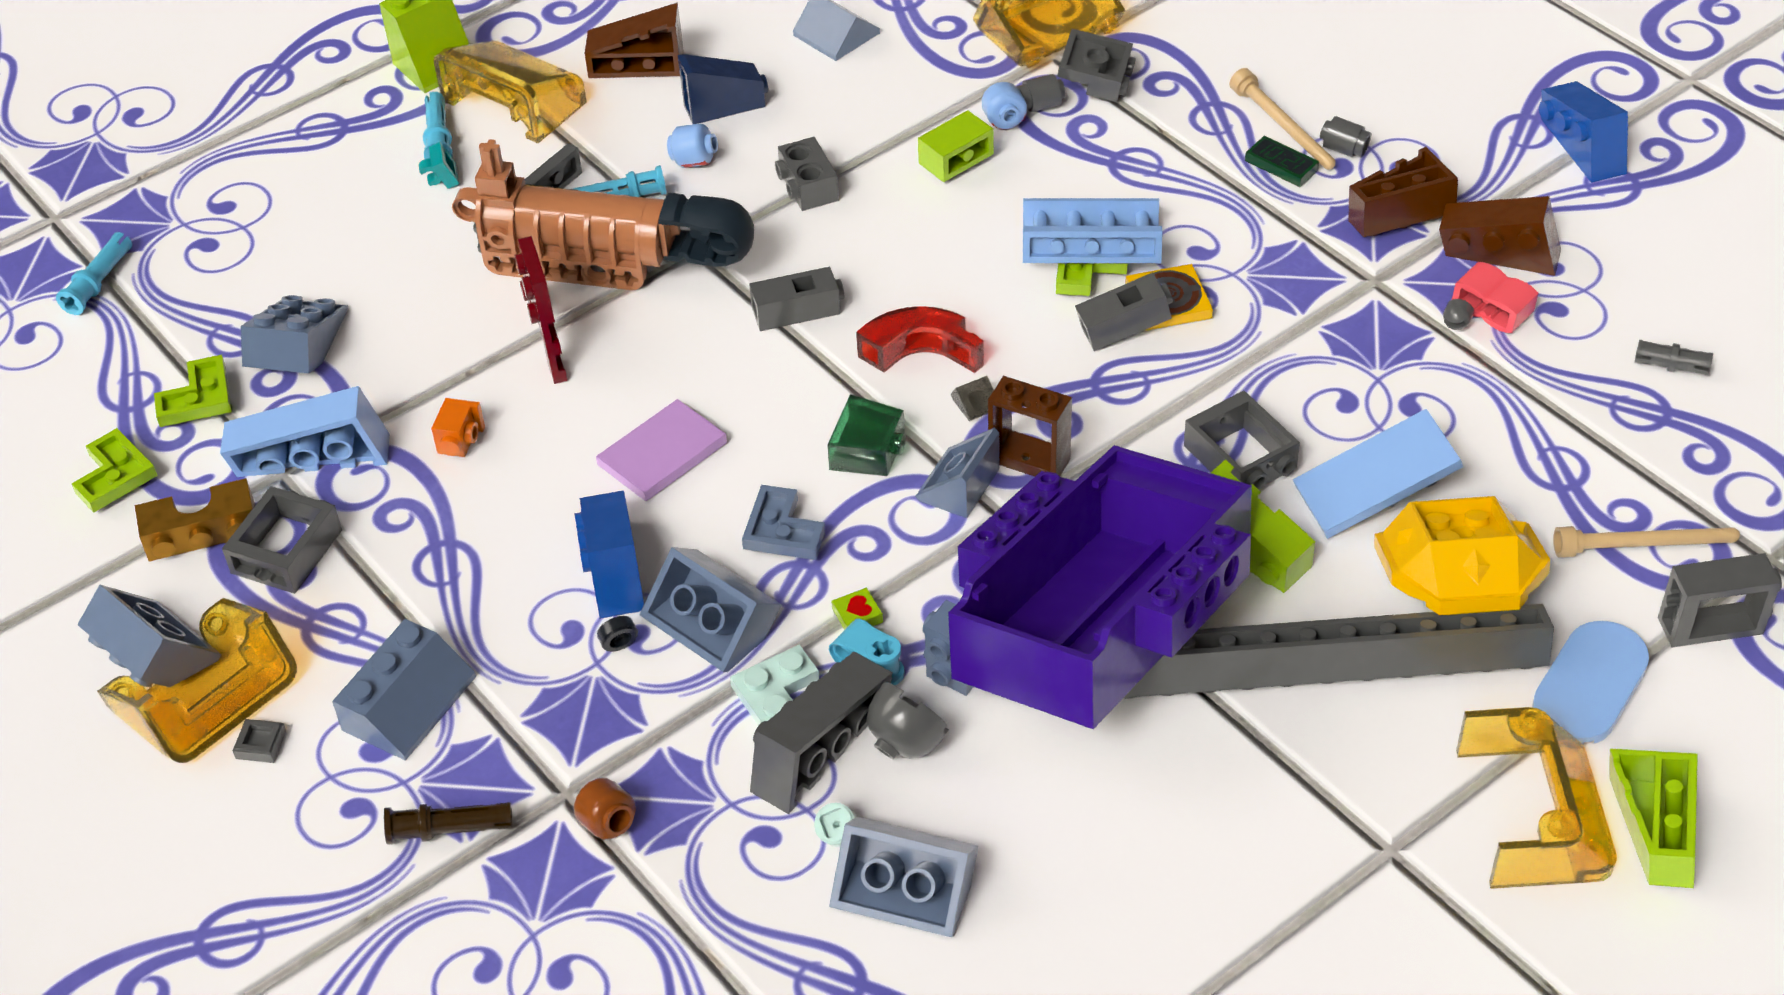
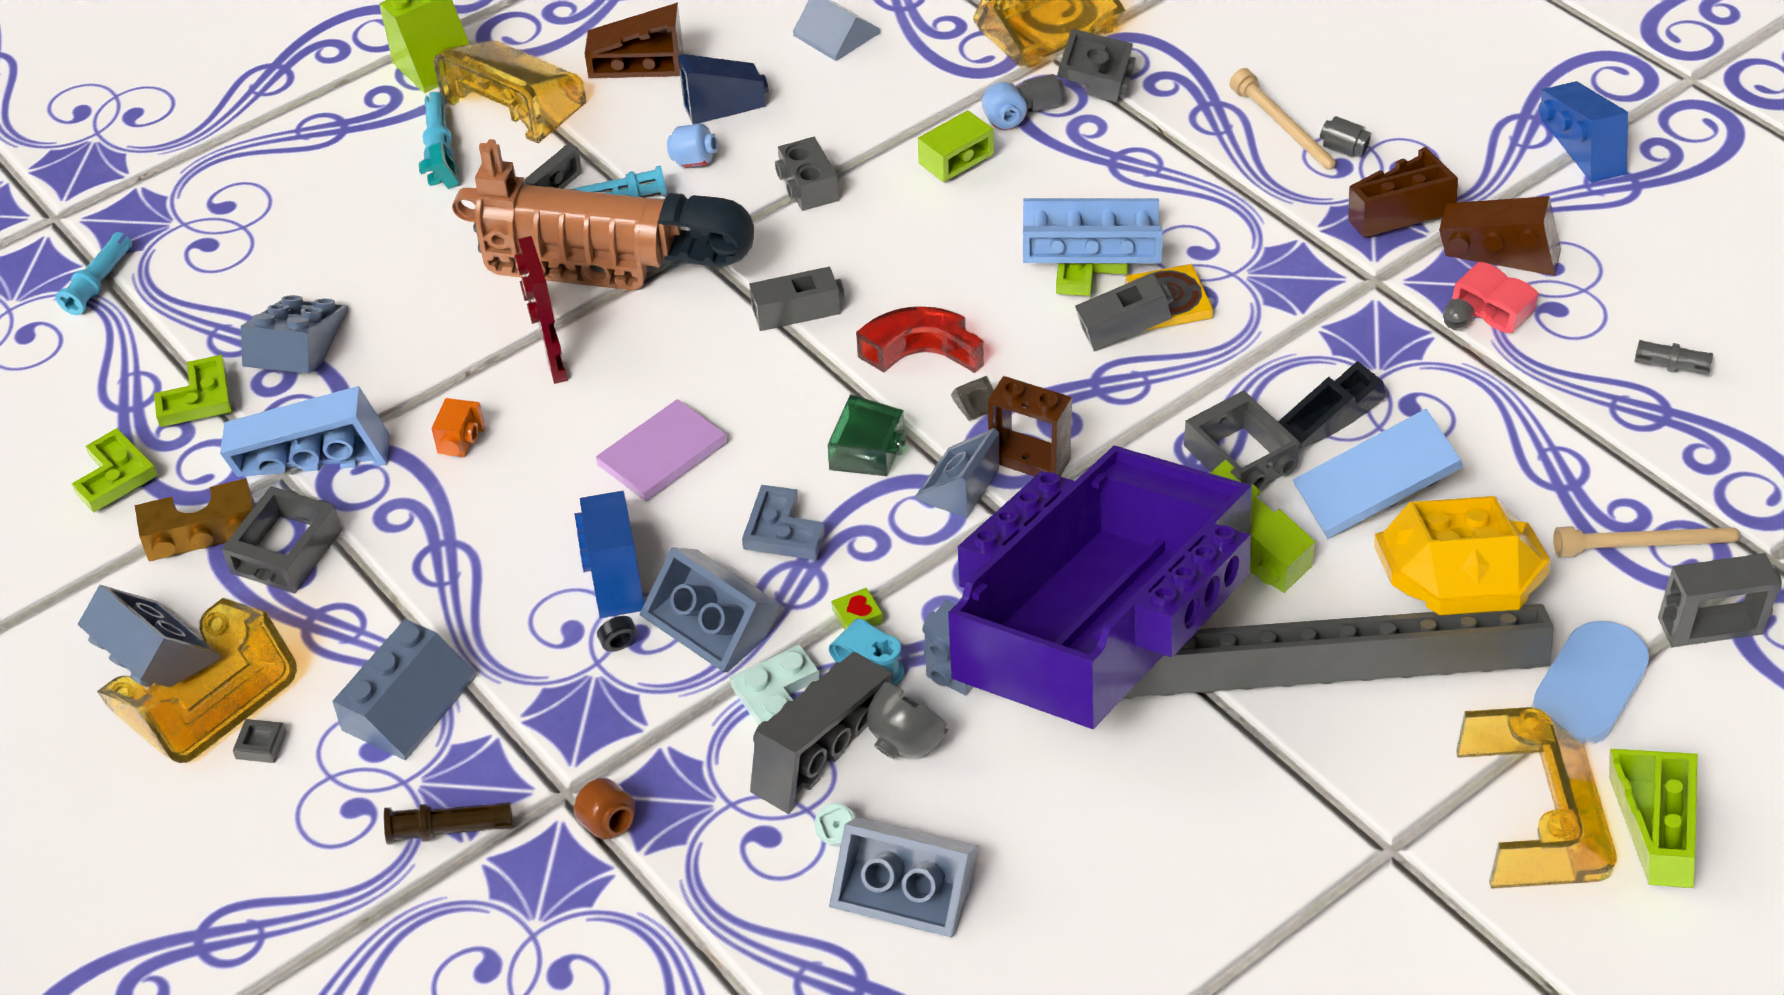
(1282, 161): tile -> none
(1334, 405): none -> black slope

